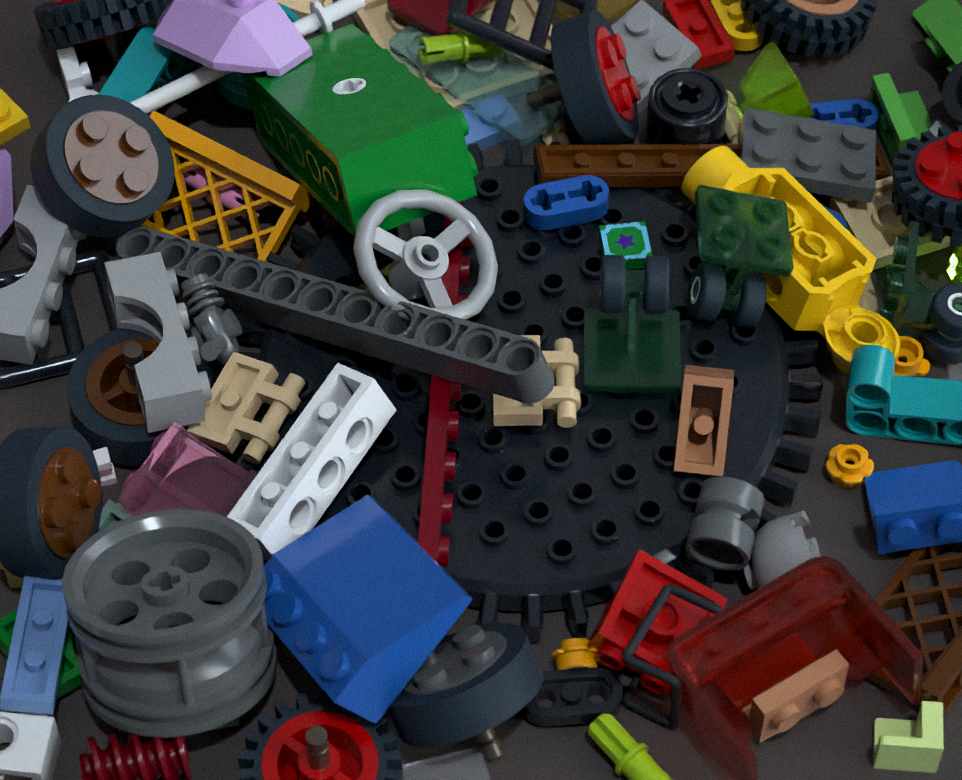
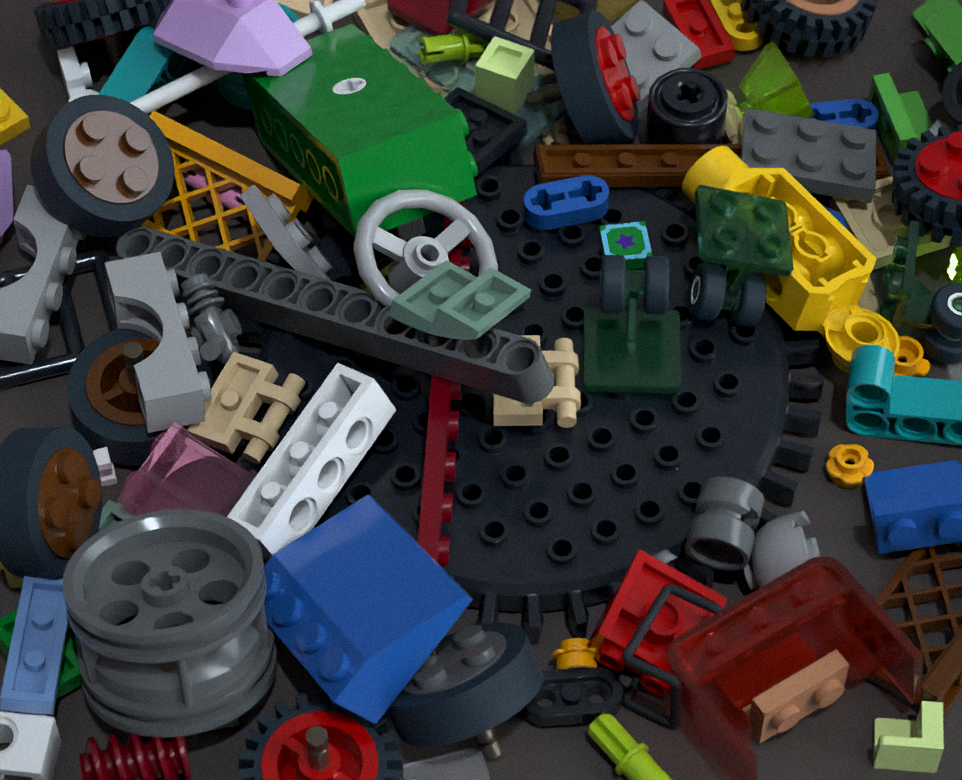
(288, 238): none -> light grey plate
(457, 303): none -> sand green slope
(490, 127): none -> black plate
(505, 74): none -> yellowish green panel
(704, 420): nougat slope -> none

